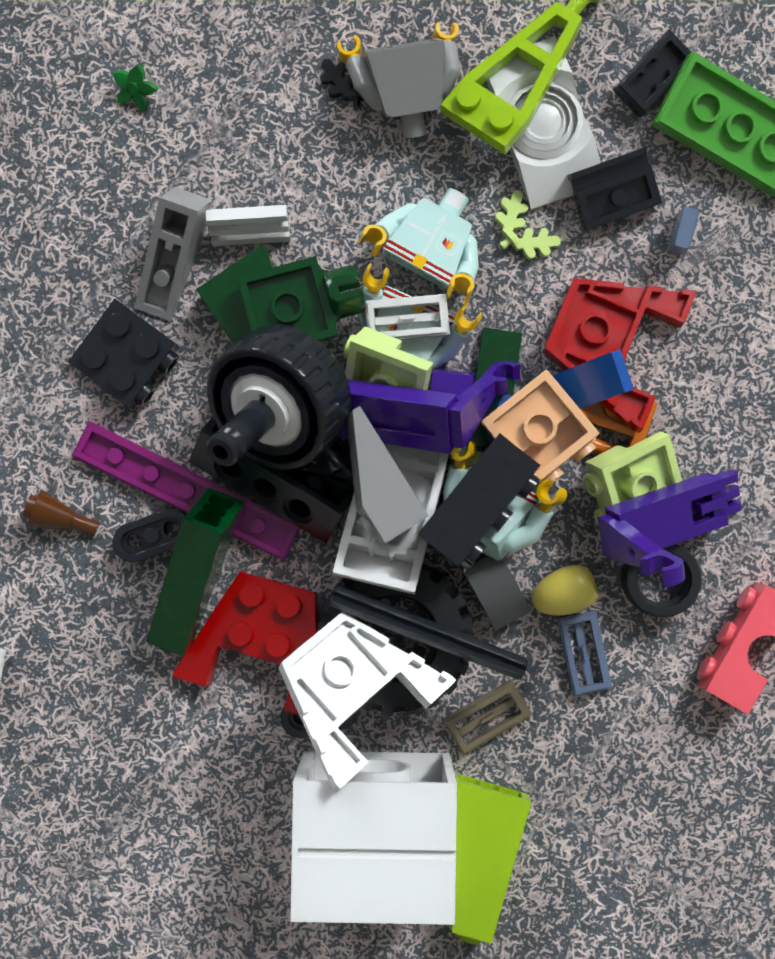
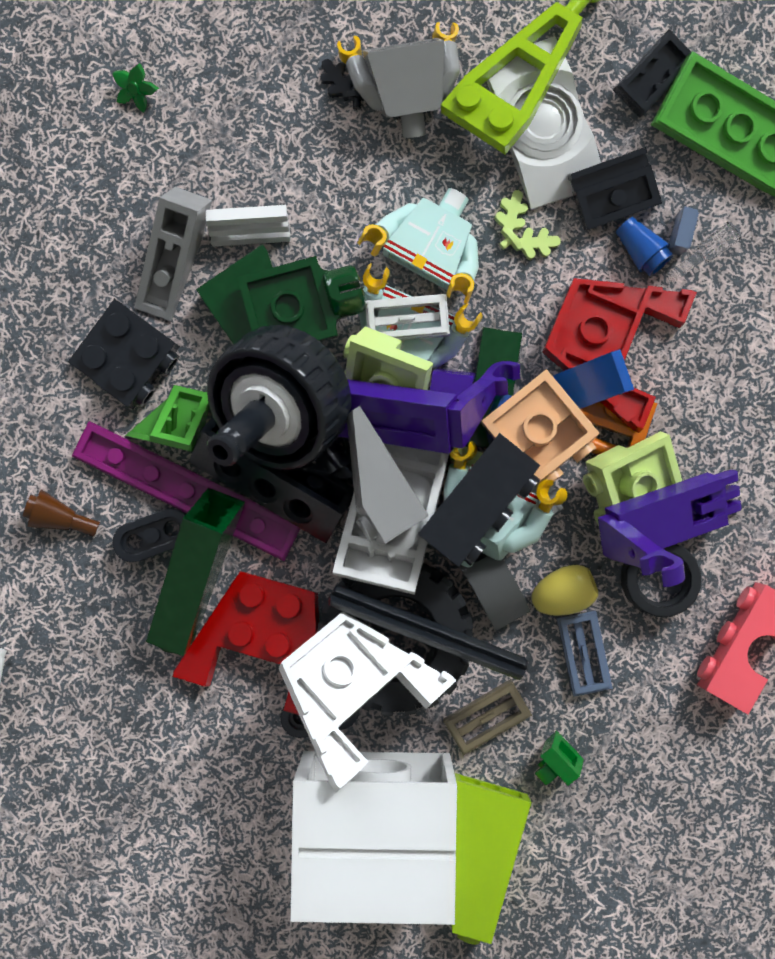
(175, 420): none -> bright green slope
(559, 760): none -> green tile
(645, 247): none -> blue cone

